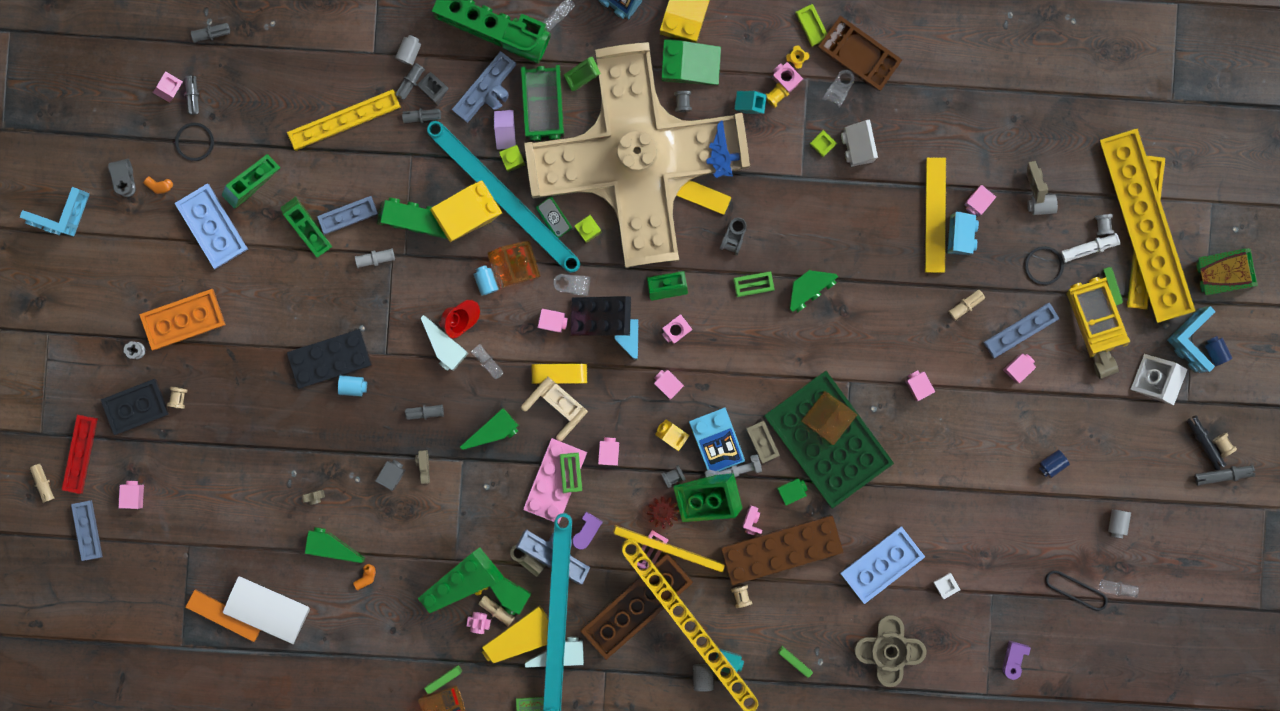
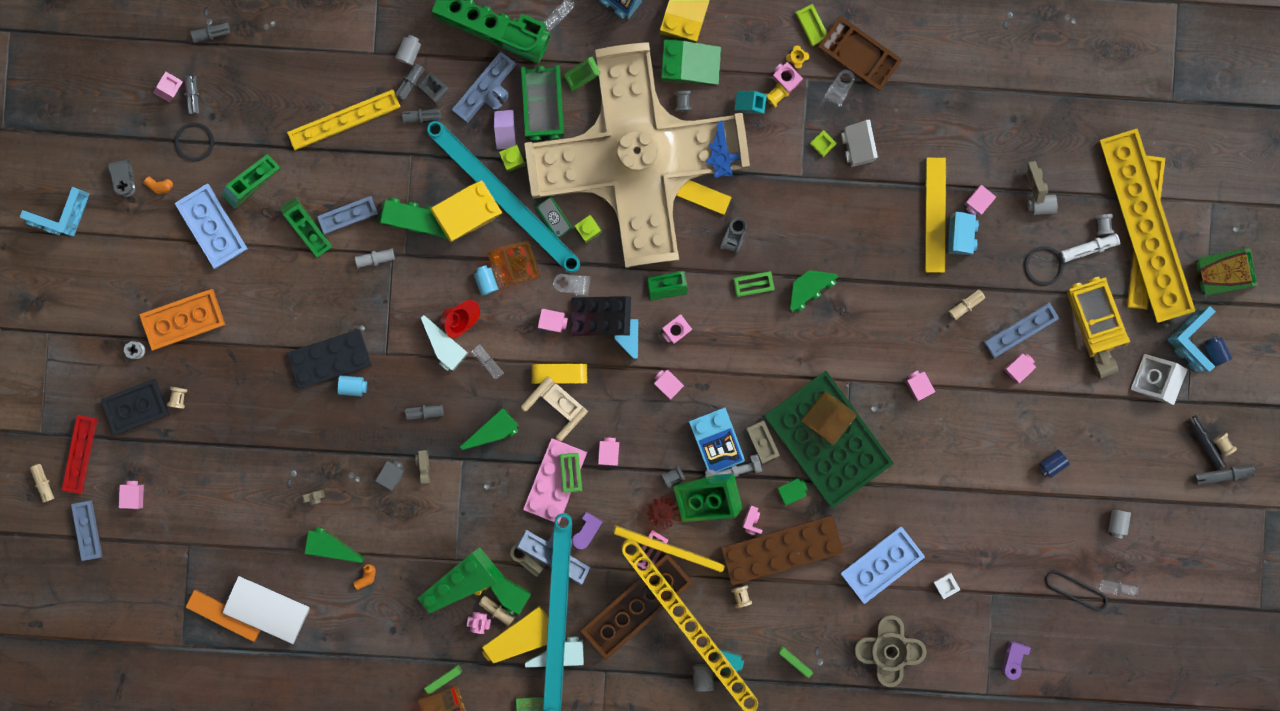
(671, 434): yellow bracket -> none
(1113, 285): bright green tile -> none

